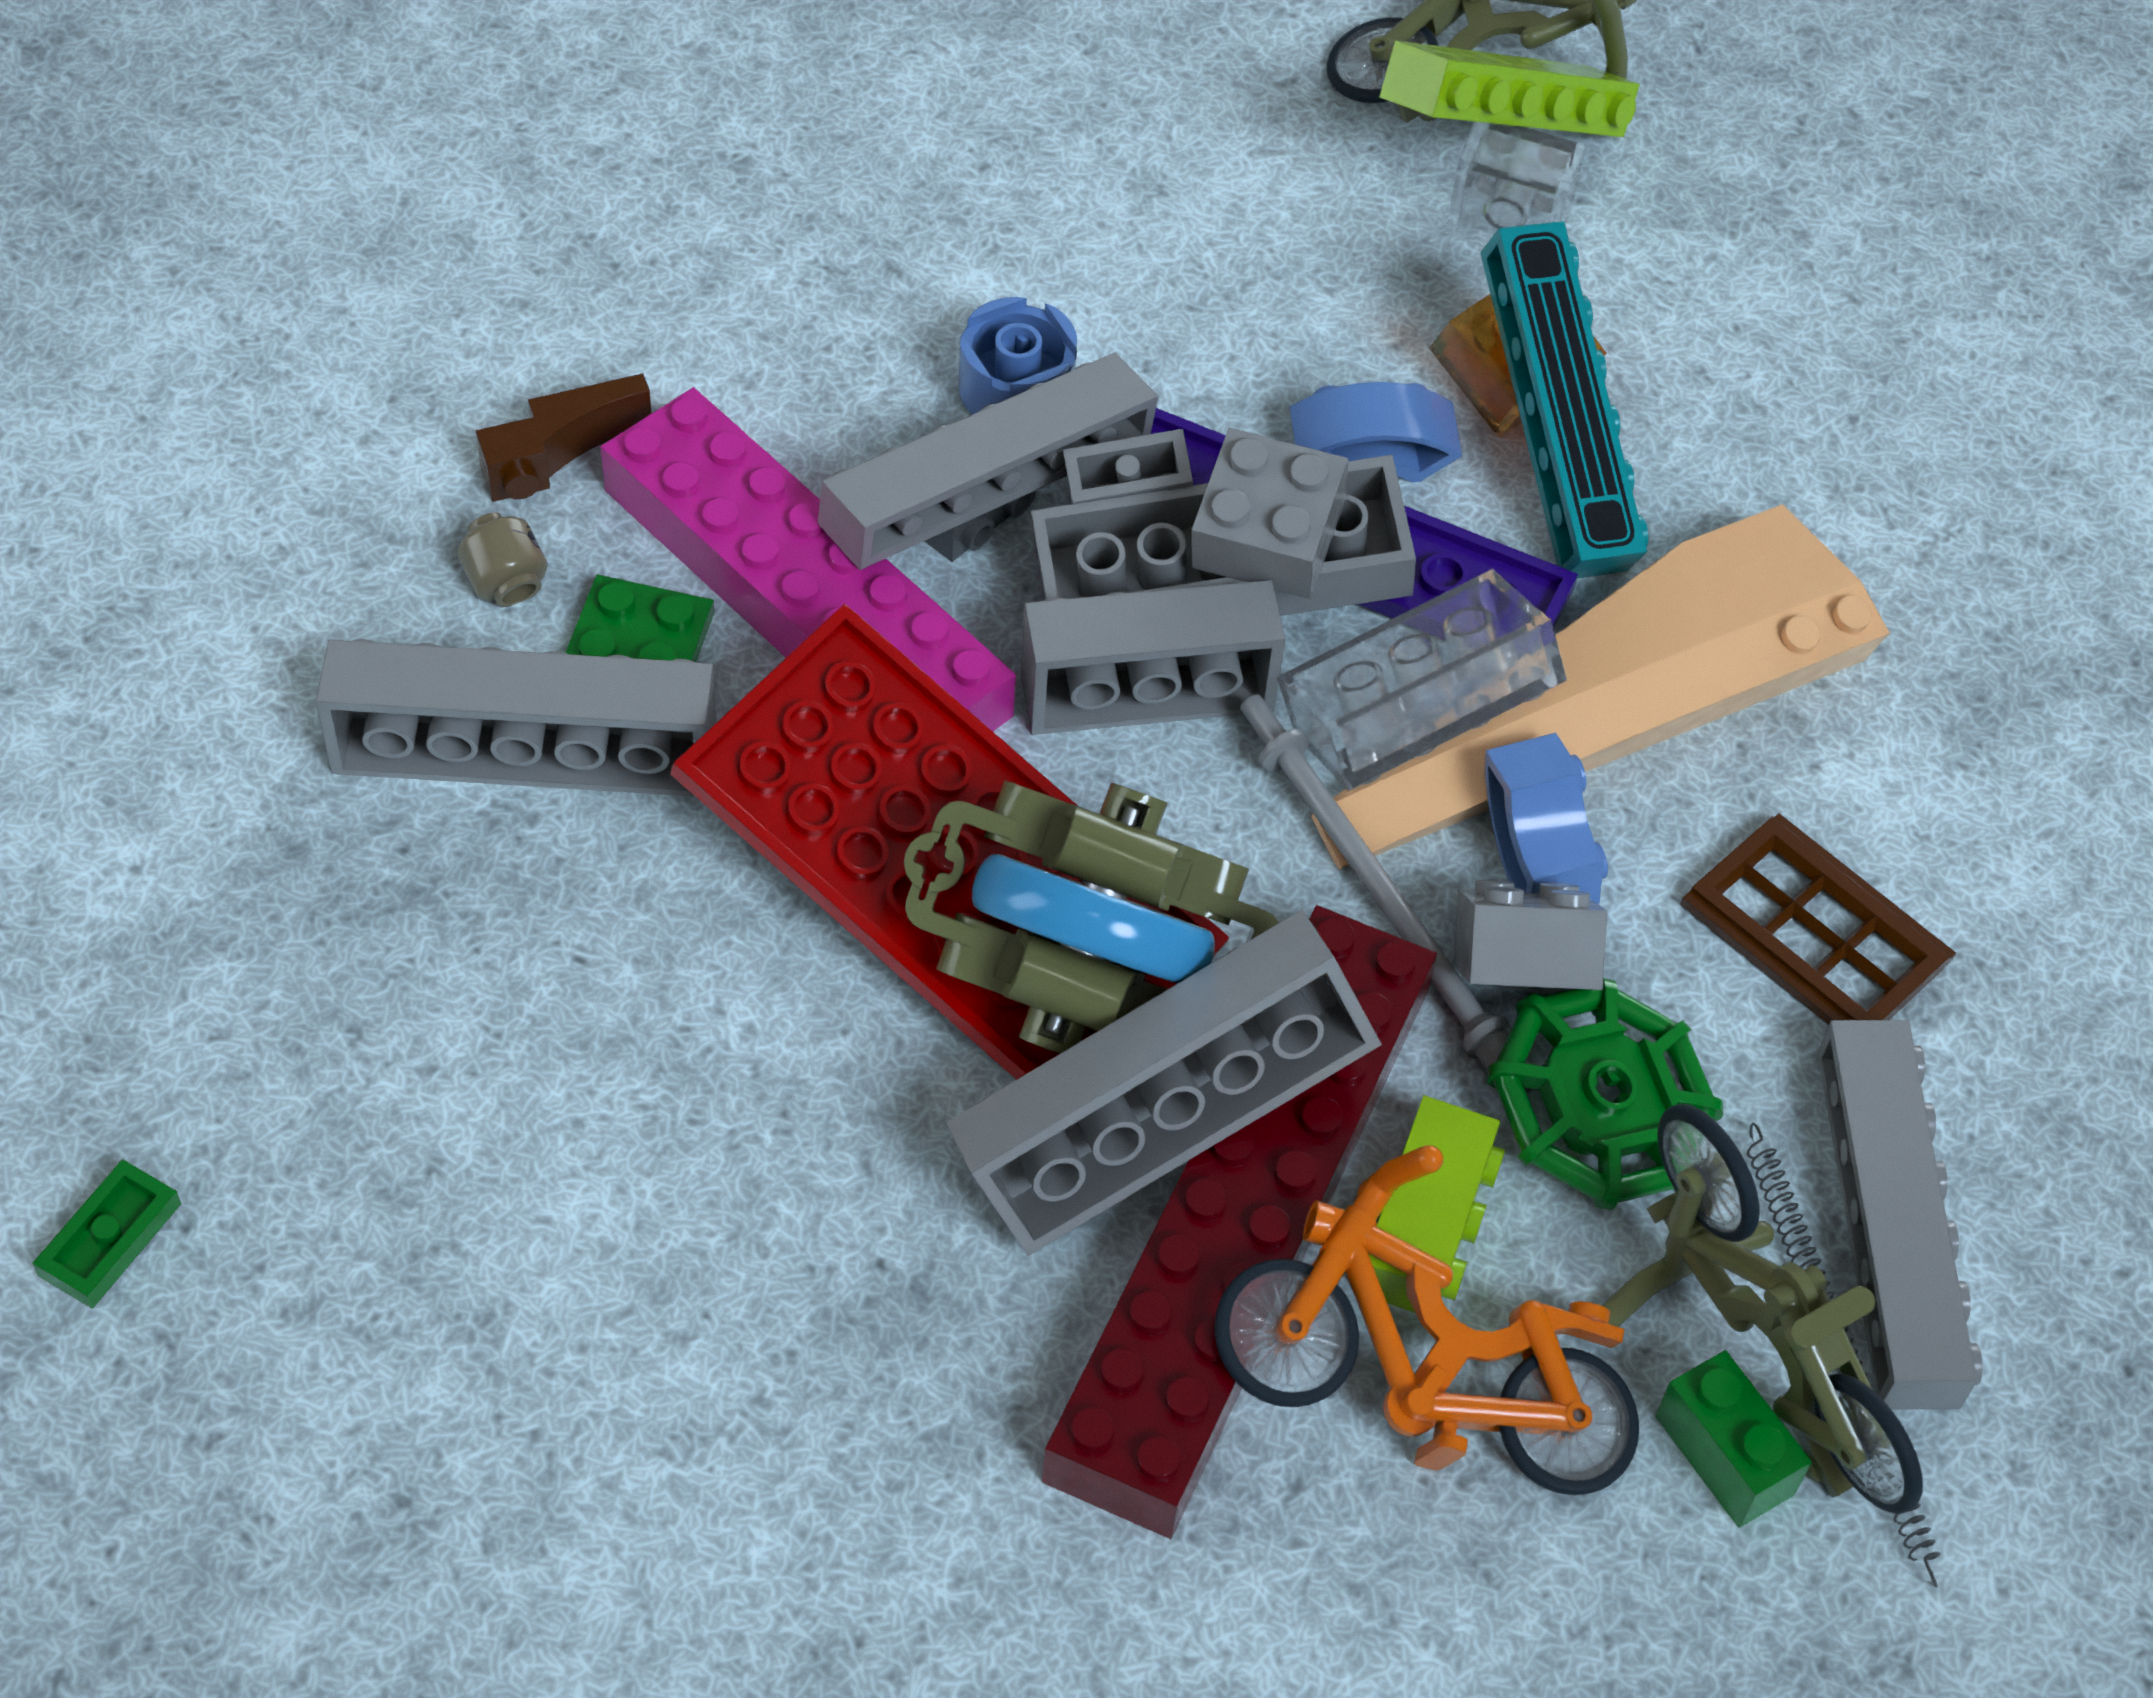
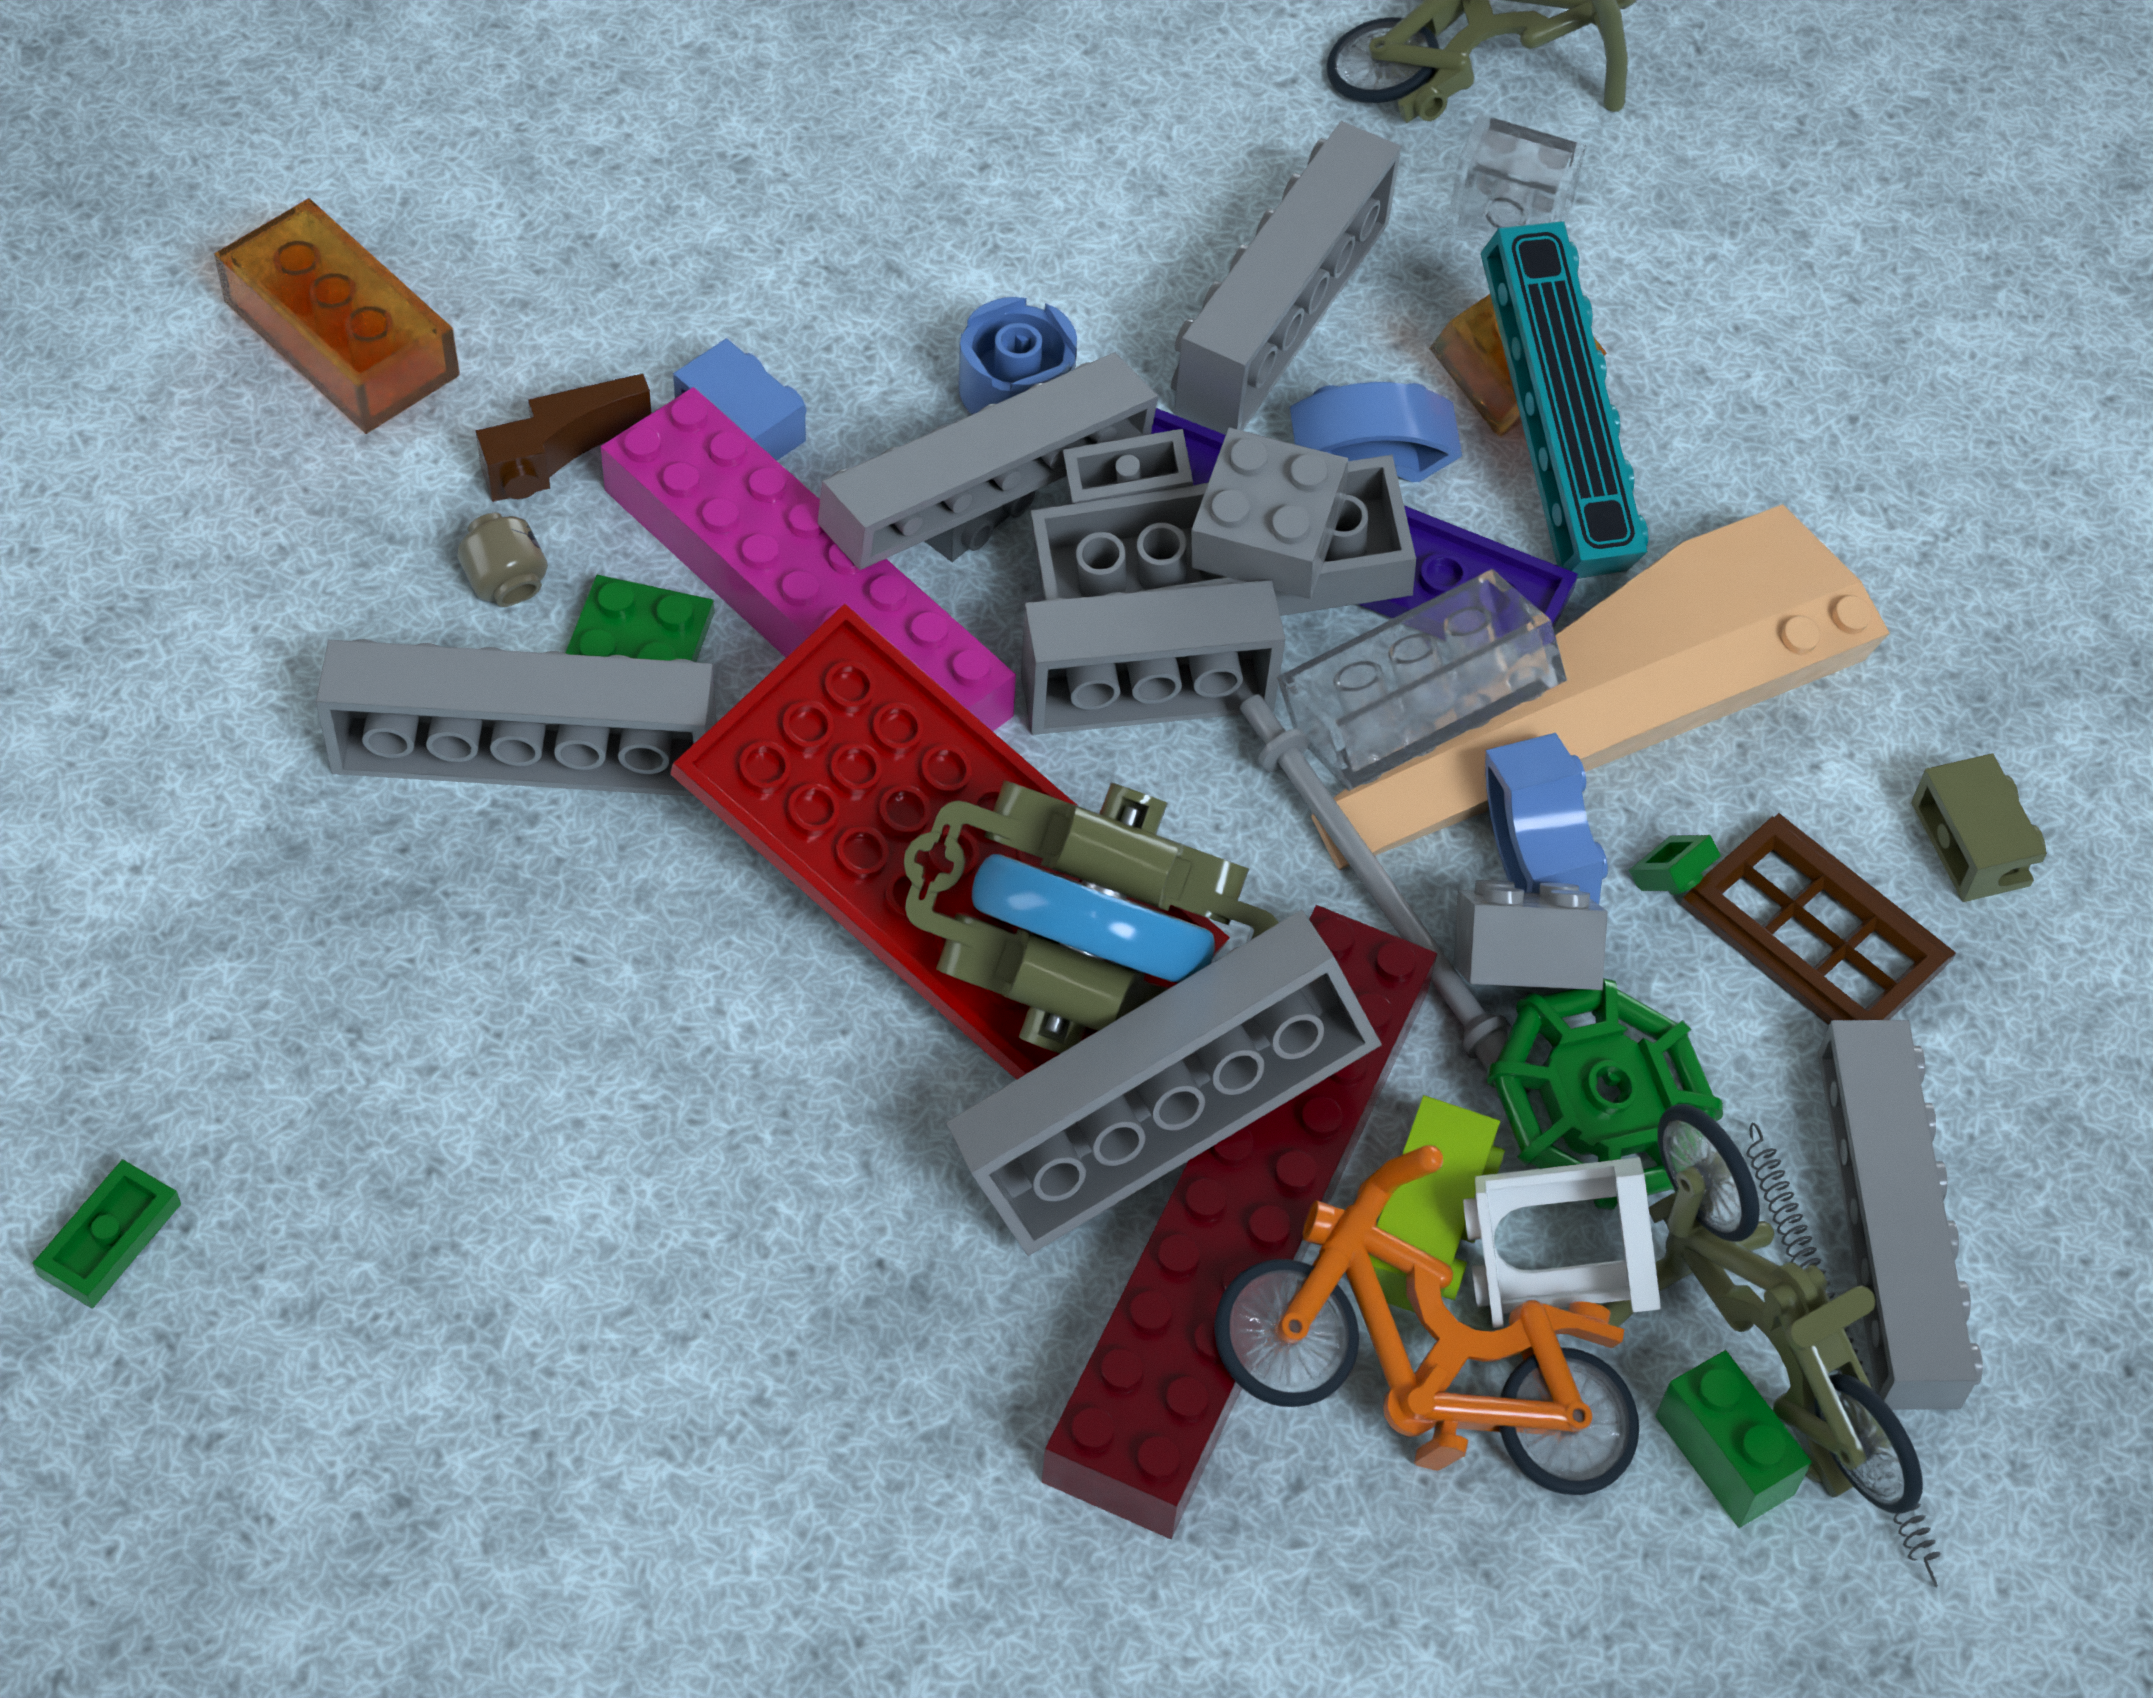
(337, 315): none -> clear orange brick
(747, 396): none -> medium blue brick
(1284, 279): none -> light grey brick
(1508, 90): lime brick -> none
(1508, 1287): none -> white panel
(1675, 864): none -> green plate
(1978, 827): none -> olive brick

